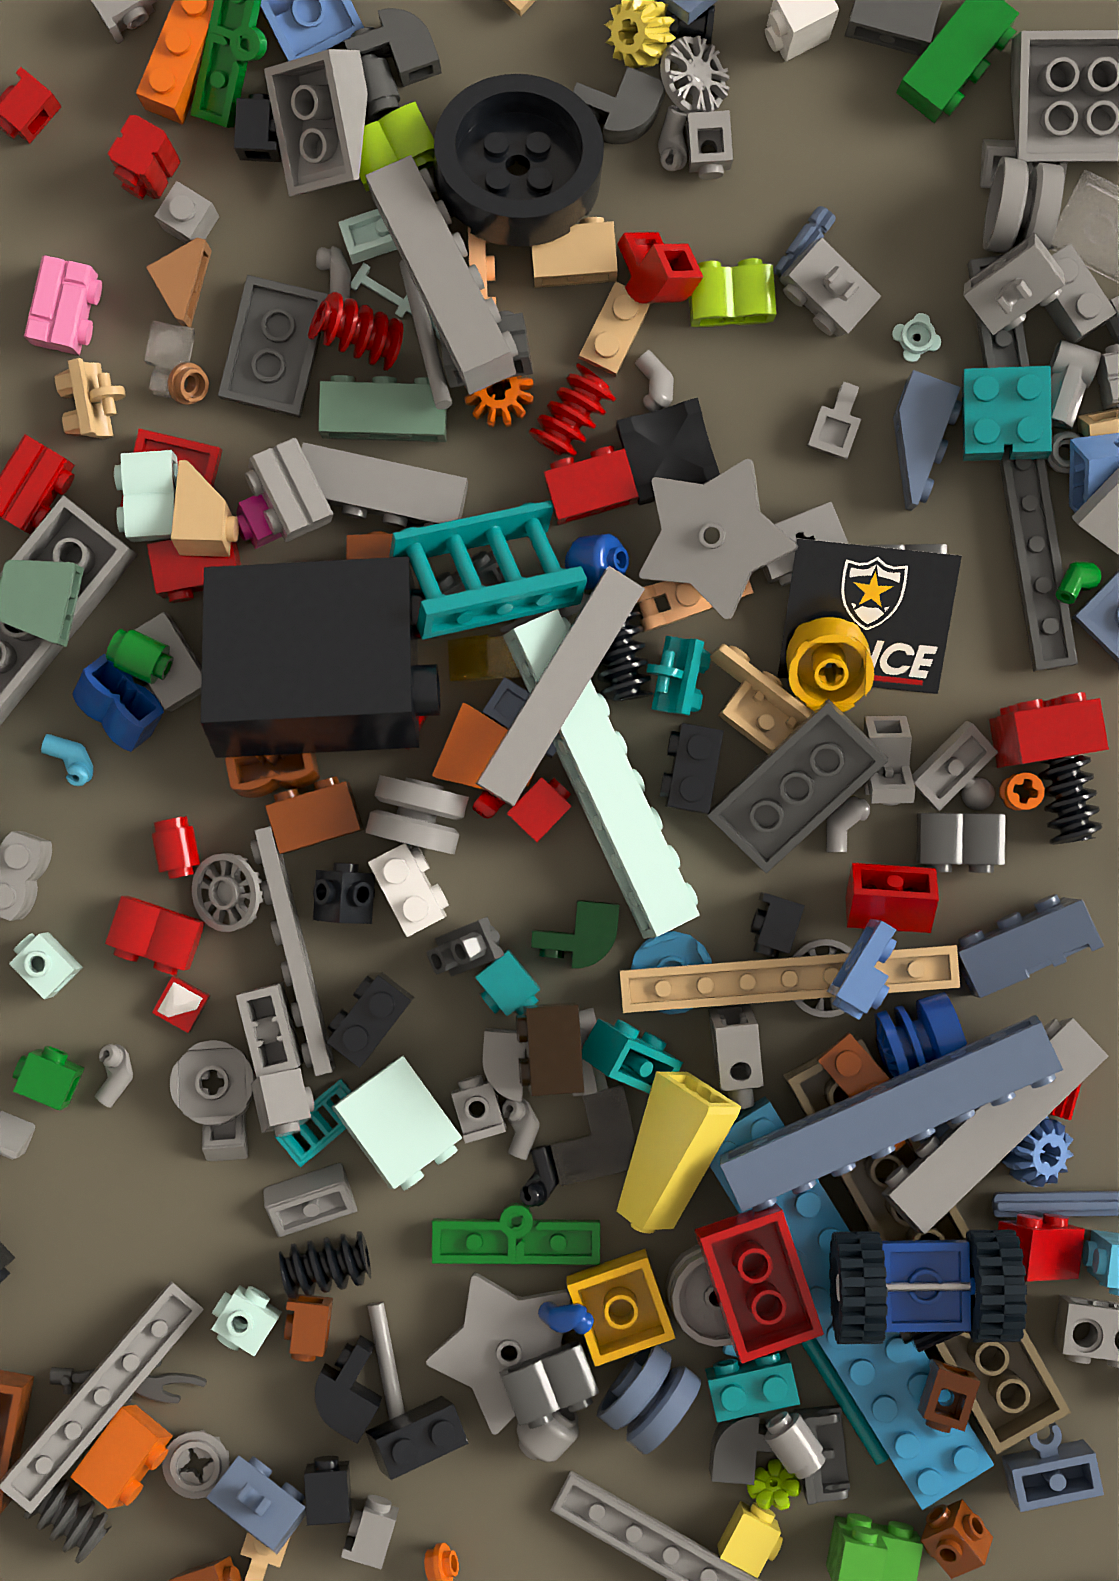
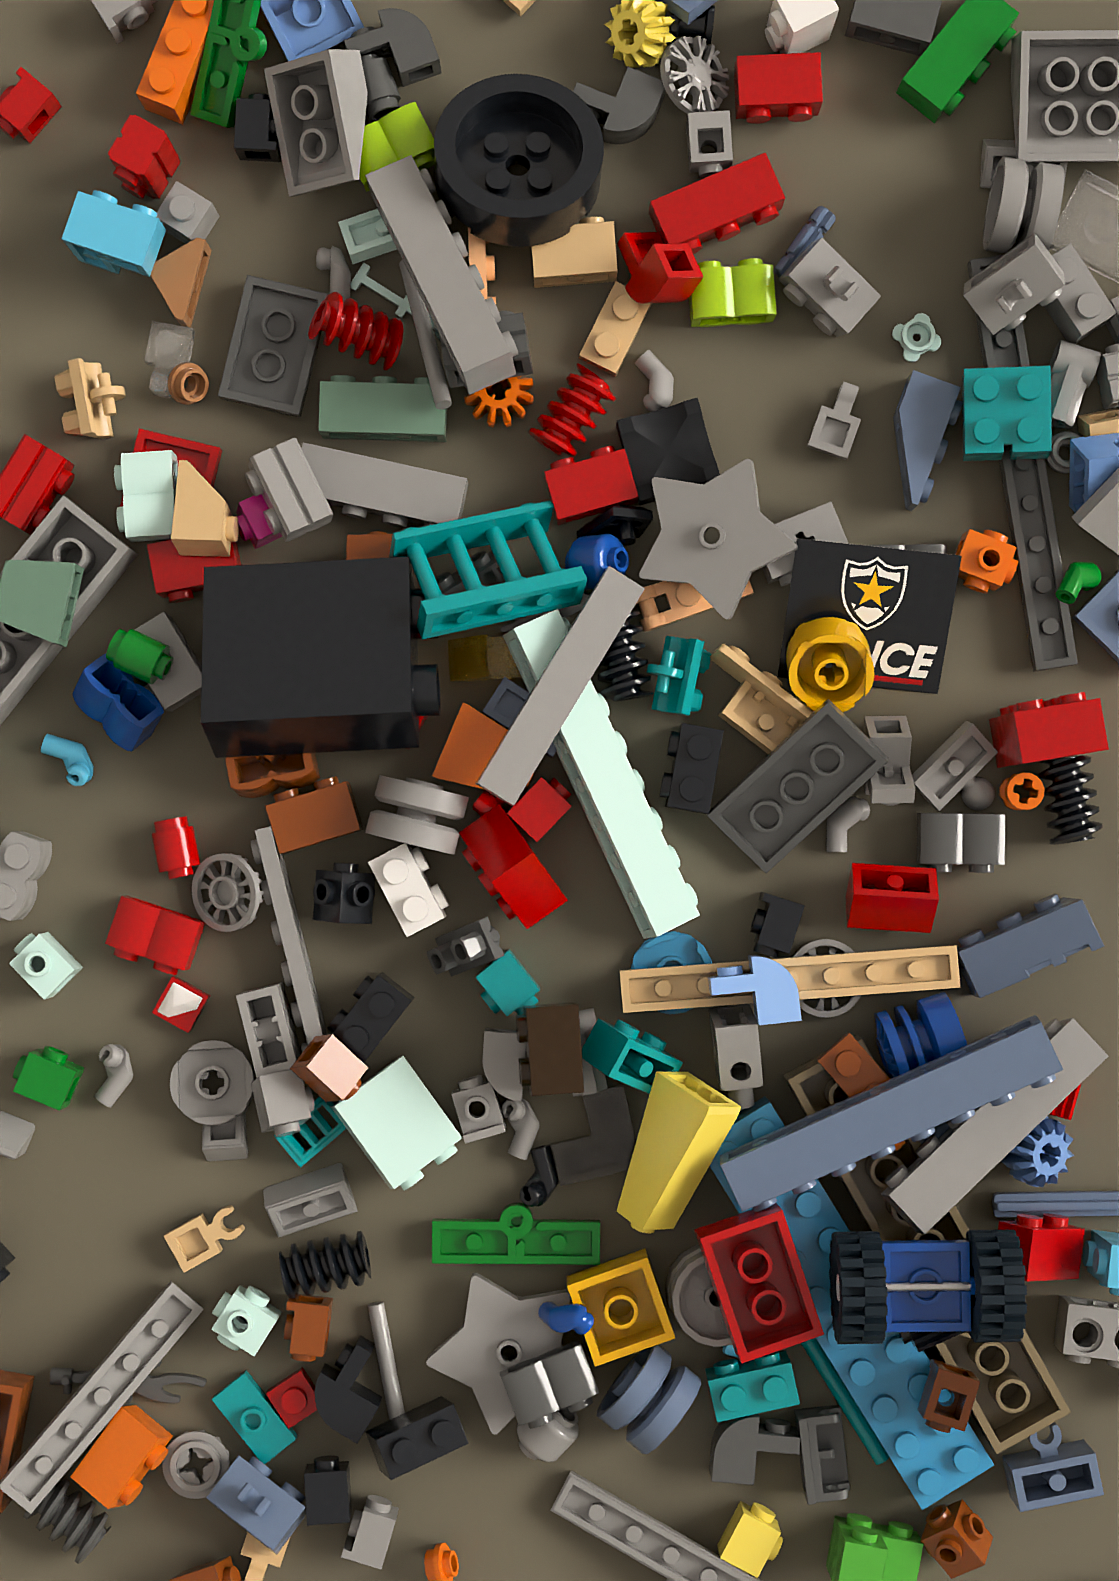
(62, 305): bright pink brick -> none
(112, 234): none -> medium azure brick
(198, 1239): none -> tan plate
(254, 1417): none -> teal plate
(293, 1397): none -> red plate
(330, 1068): none -> brick
(510, 868): none -> red brick
(592, 939): dark green brick -> none
(620, 521): none -> black piece
(672, 141): light grey arm -> none
(719, 204): none -> red brick
(771, 986): none -> light blue brick
(774, 1486): lime plant -> none
(778, 86): none -> red brick
(794, 1444): light grey brick -> none
(858, 981): medium blue plate -> none
(995, 549): none -> orange brick

